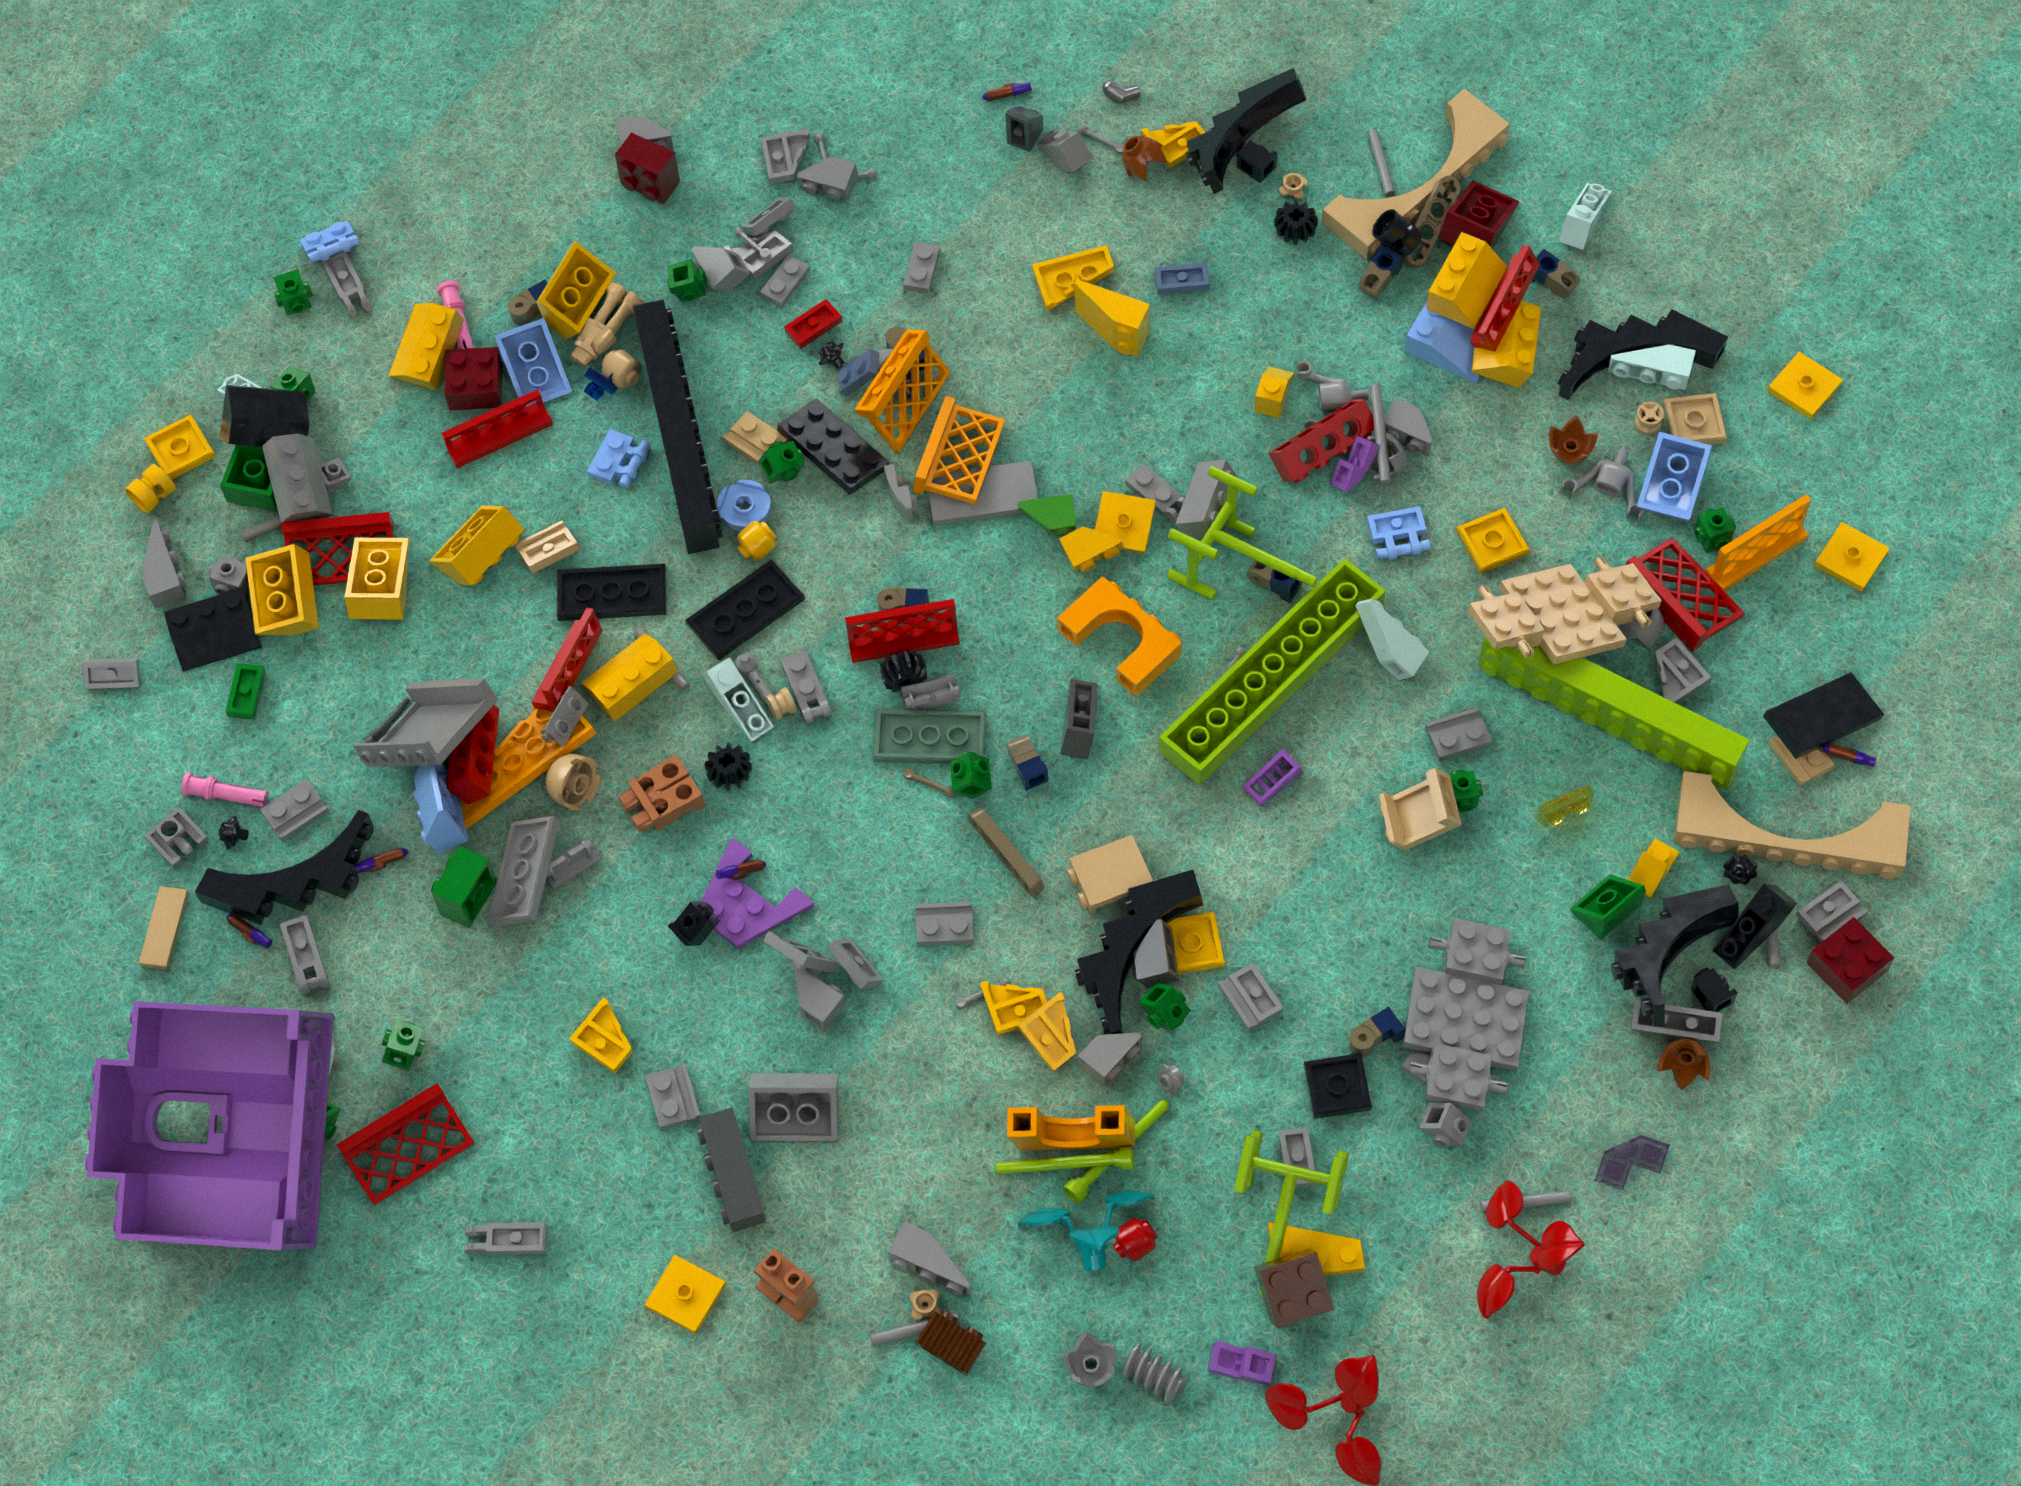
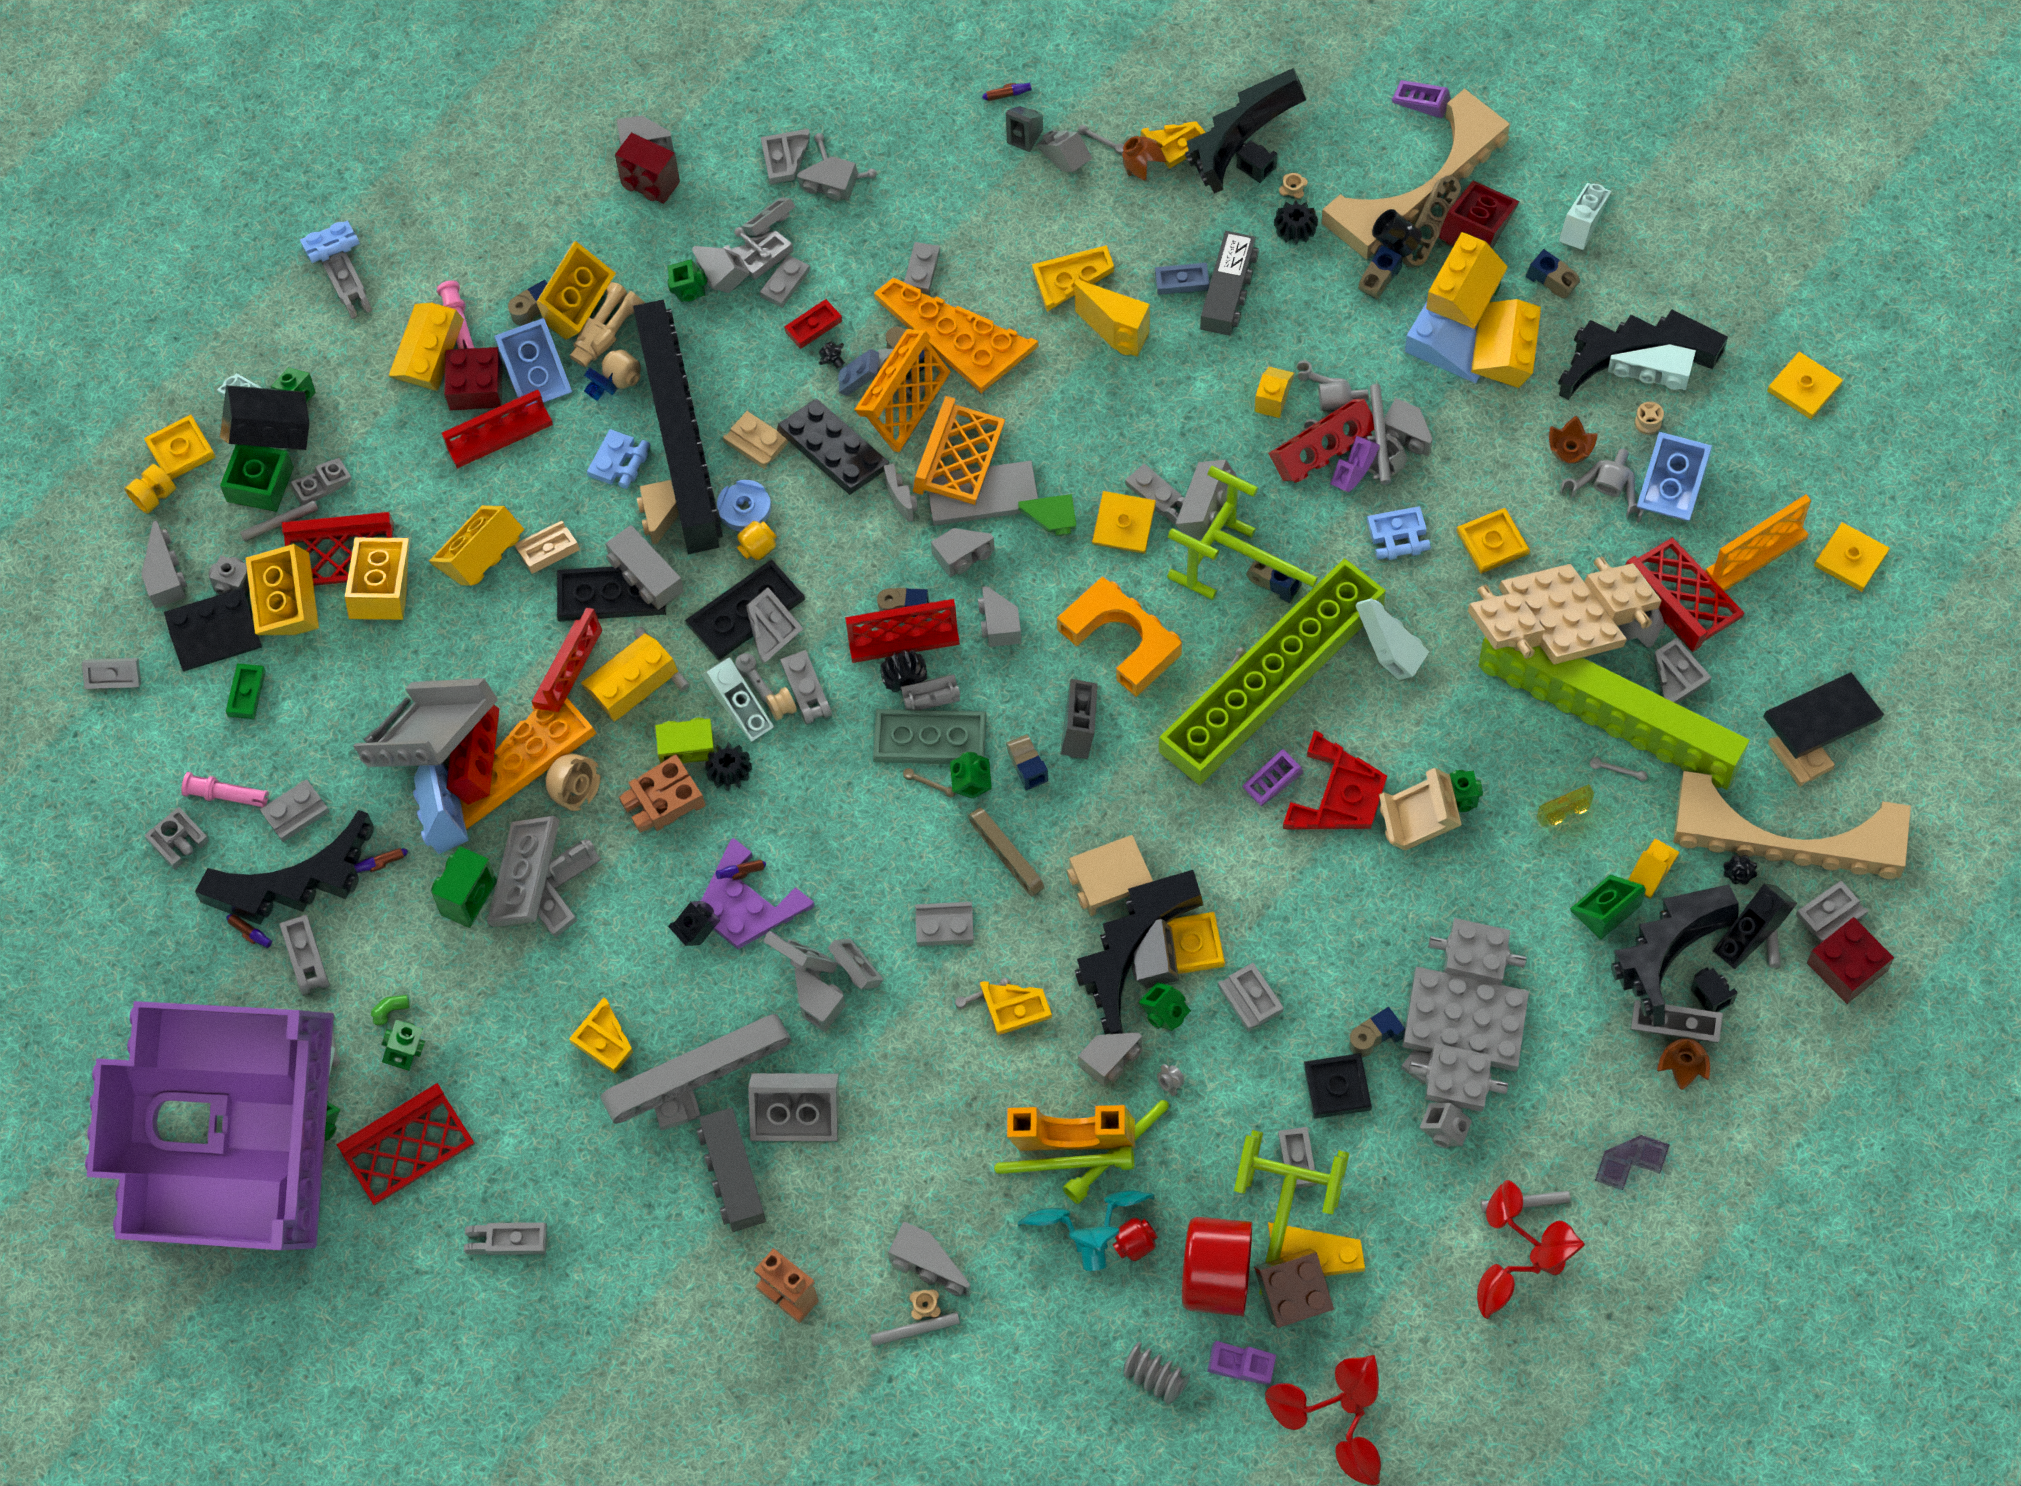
(163, 928): tan tile -> none
(231, 832): black plant -> none
(292, 292): green brick -> none
(296, 478): light grey slope -> none
(387, 1005): none -> bright green arm
(555, 911): none -> light grey plate
(564, 717): light grey hinge -> none
(643, 567): none -> light grey brick
(660, 508): none -> tan slope
(685, 1294): yellow plate -> none
(686, 739): none -> lime brick
(695, 1068): none -> light grey beam
(771, 624): none -> light grey wing
(781, 462): green brick -> none
(951, 1342): reddish brown brick -> none
(960, 337): none -> light orange wing
(960, 549): none -> light grey slope
(1001, 617): none -> light grey slope
(1050, 1032): yellow wing -> none
(1087, 1350): light grey piece -> none
(1088, 546): yellow slope -> none
(1118, 93): flat silver arm -> none
(1217, 1266): none -> red piece
(1228, 283): none -> dark grey brick
(1349, 796): none -> red wing
(1381, 162): light grey bar -> none
(1434, 106): none -> medium lavender slope
(1458, 734): light grey plate -> none
(1505, 300): red fence -> none
(1596, 763): none -> light grey hinge
(1695, 418): tan tile -> none
(1714, 529): green brick -> none
(1849, 754): piece -> none

